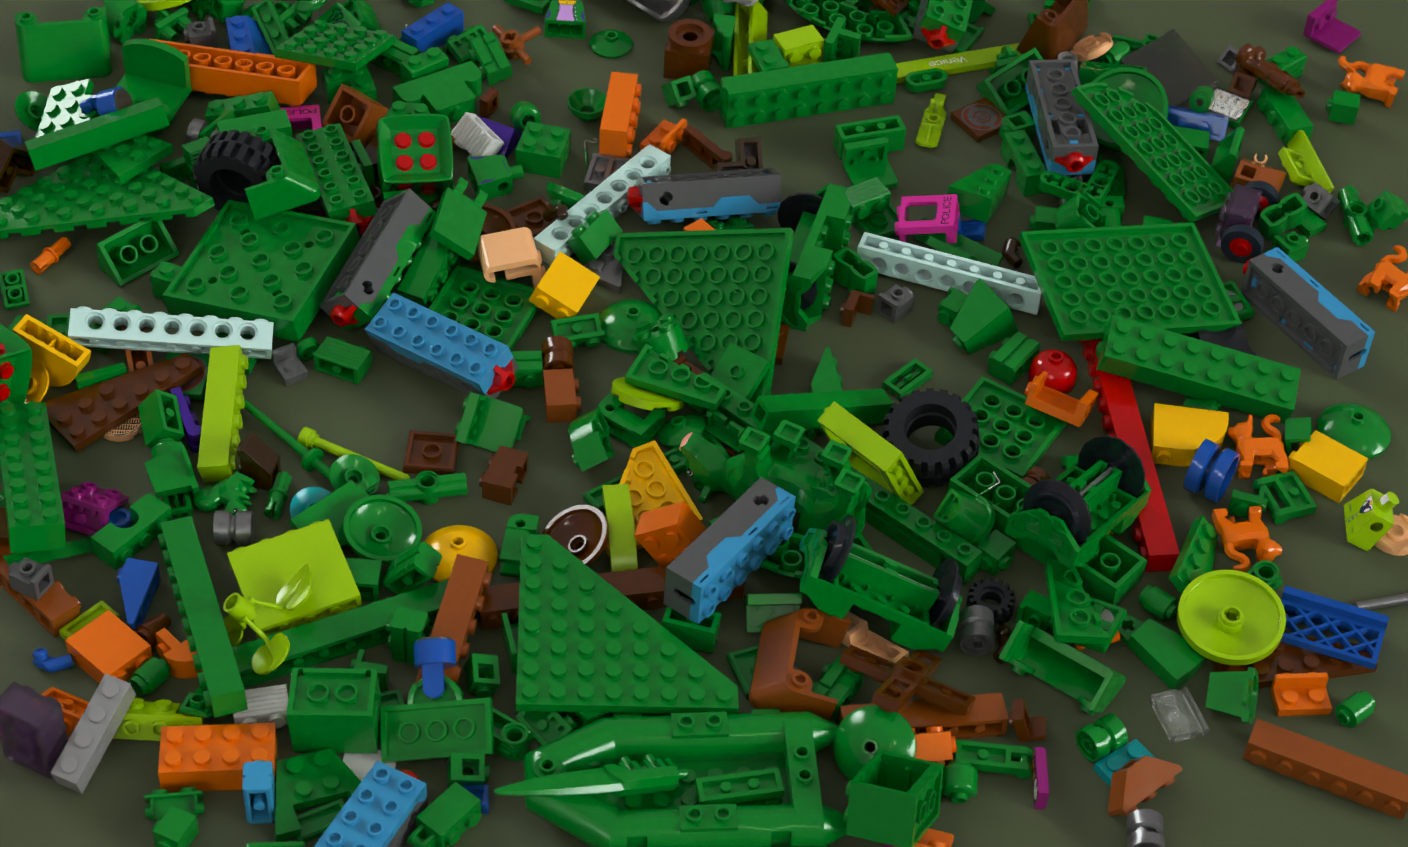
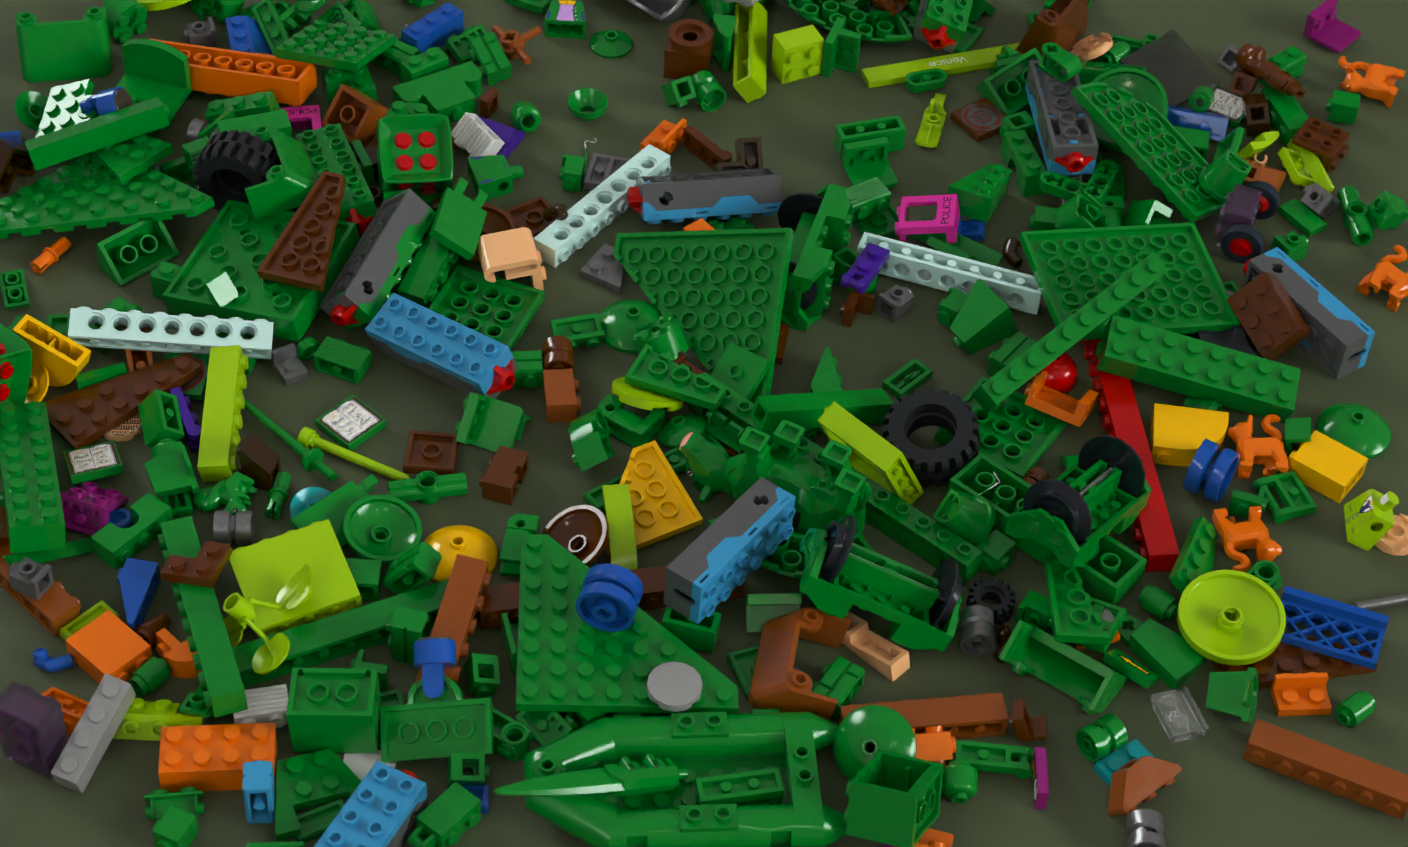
(93, 462): none -> tile
(169, 22): green hips -> none
(199, 570): none -> reddish brown plate
(221, 289): none -> slope
(306, 243): none -> reddish brown wing
(351, 423): none -> tile
(352, 468): green dish -> none
(543, 149): green brick -> none
(562, 195): green piece -> none
(564, 287): yellow brick -> none
(572, 172): none -> green brick
(594, 235): green brick -> none
(609, 597): none -> blue wheel
(620, 115): orange brick -> none
(668, 531): orange piece -> none
(674, 686): none -> light grey tile
(766, 55): green bracket -> none
(807, 90): green brick -> none
(865, 268): none -> dark purple plate
(905, 679): reddish brown piece -> none
(1060, 63): none -> green piece
(1069, 332): none -> green brick
(1130, 668): none -> green tile
(1142, 211): none -> green panel
(1223, 175): none -> green container
(1256, 114): none -> dark brown slope
(1258, 145): none -> lime slope
(1269, 316): none -> reddish brown brick
(1282, 216): green brick -> none
(1324, 141): none -> reddish brown bracket

